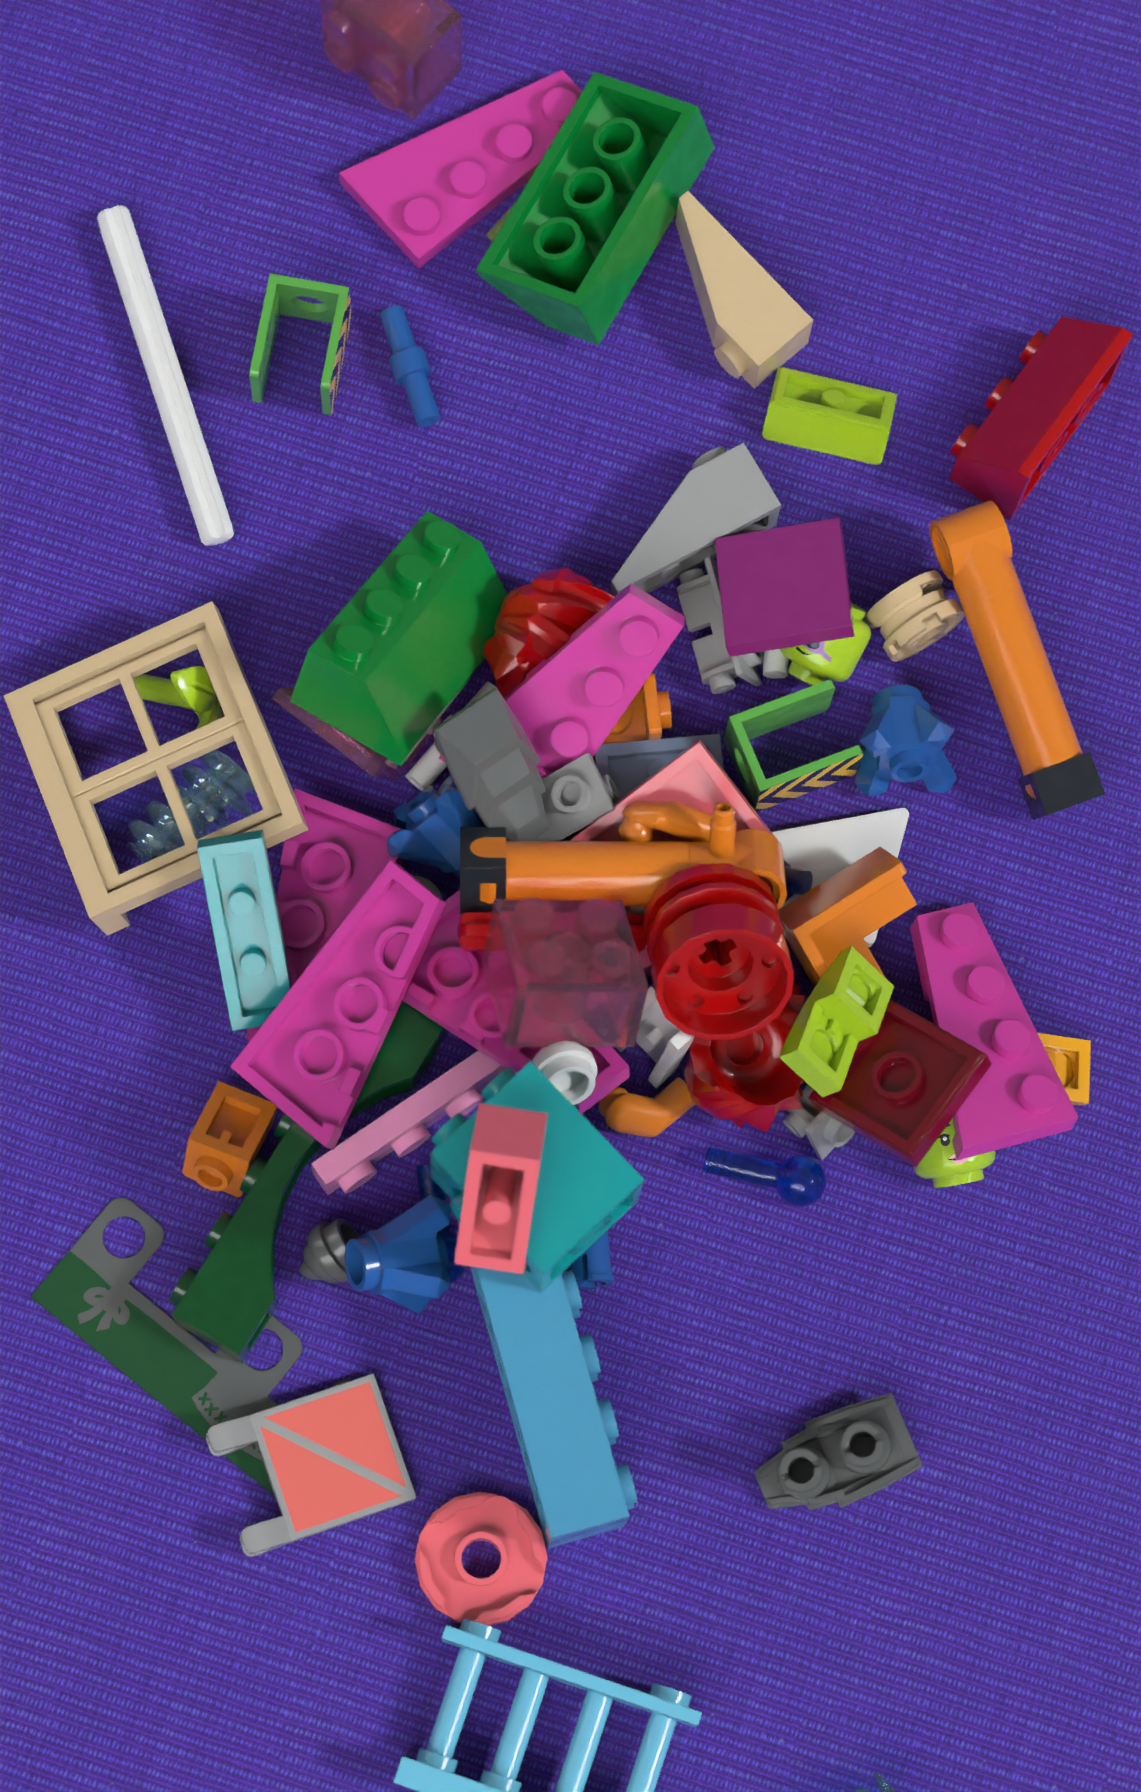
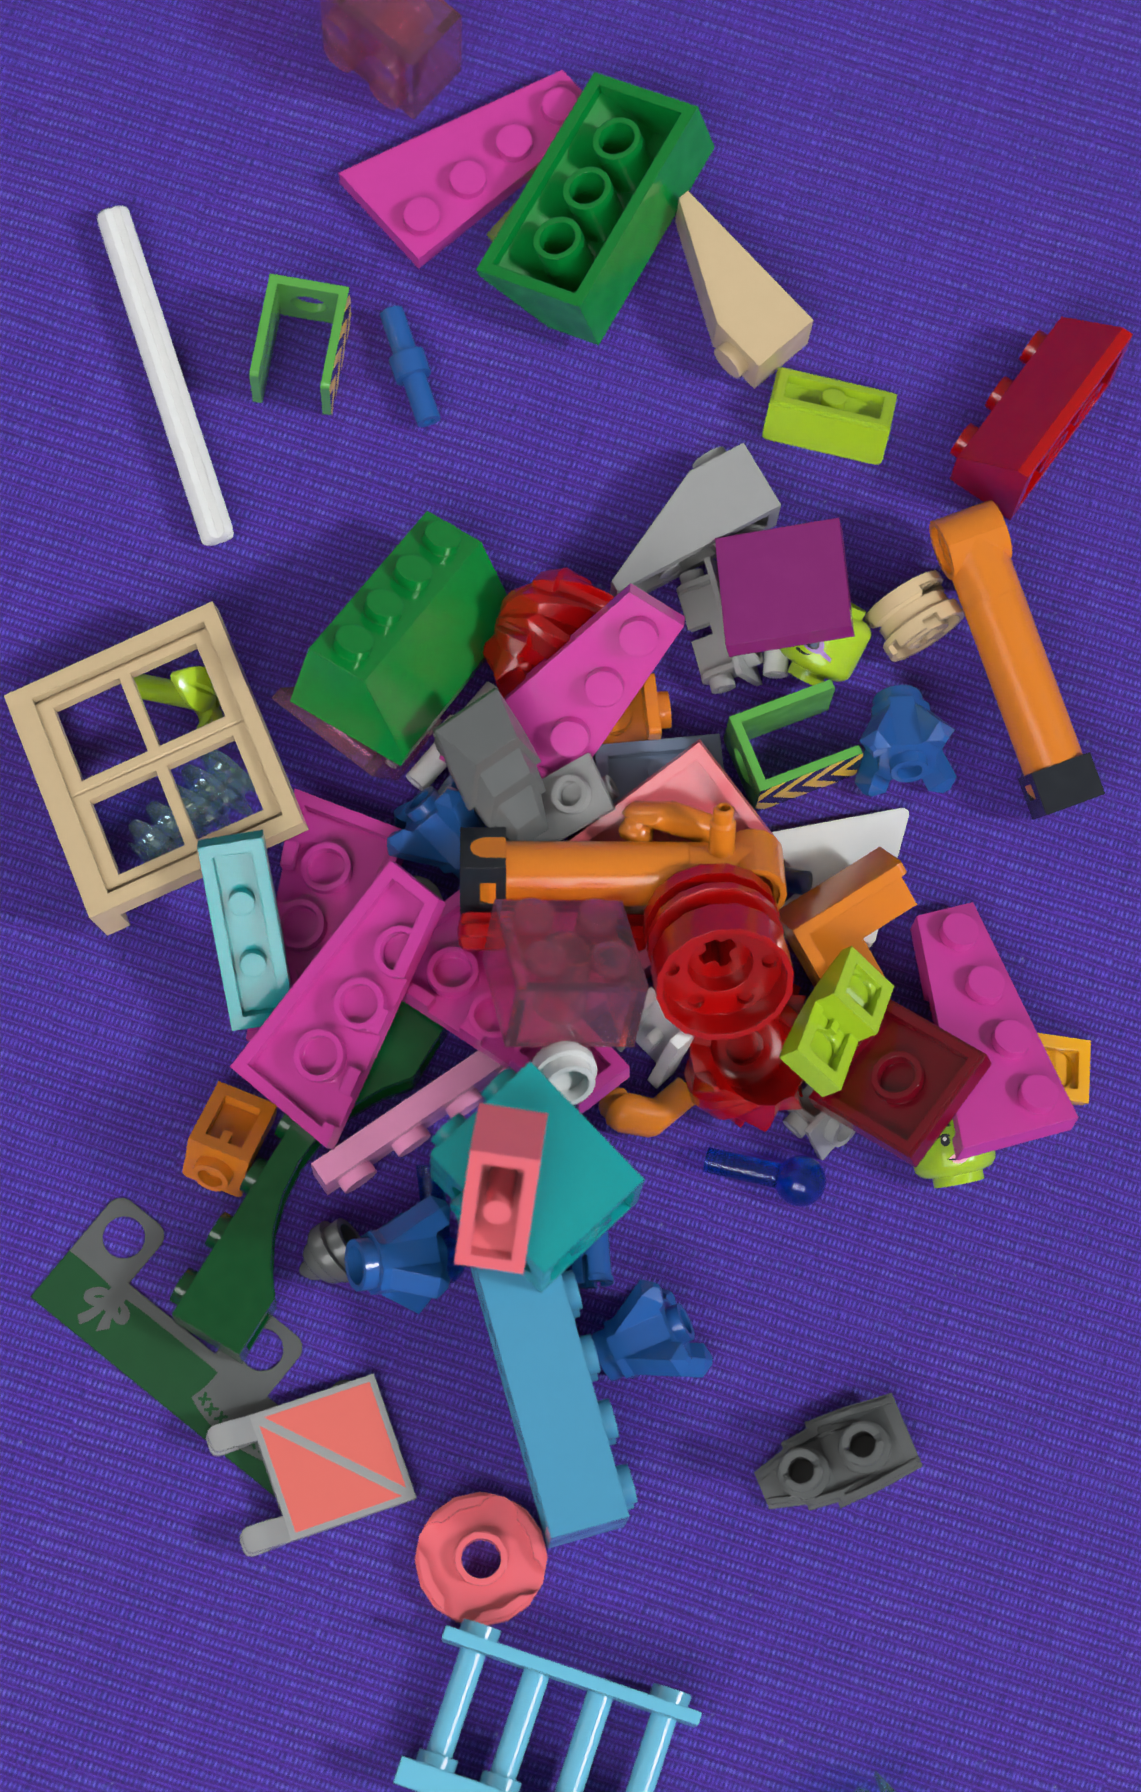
(650, 1338): none -> blue rock

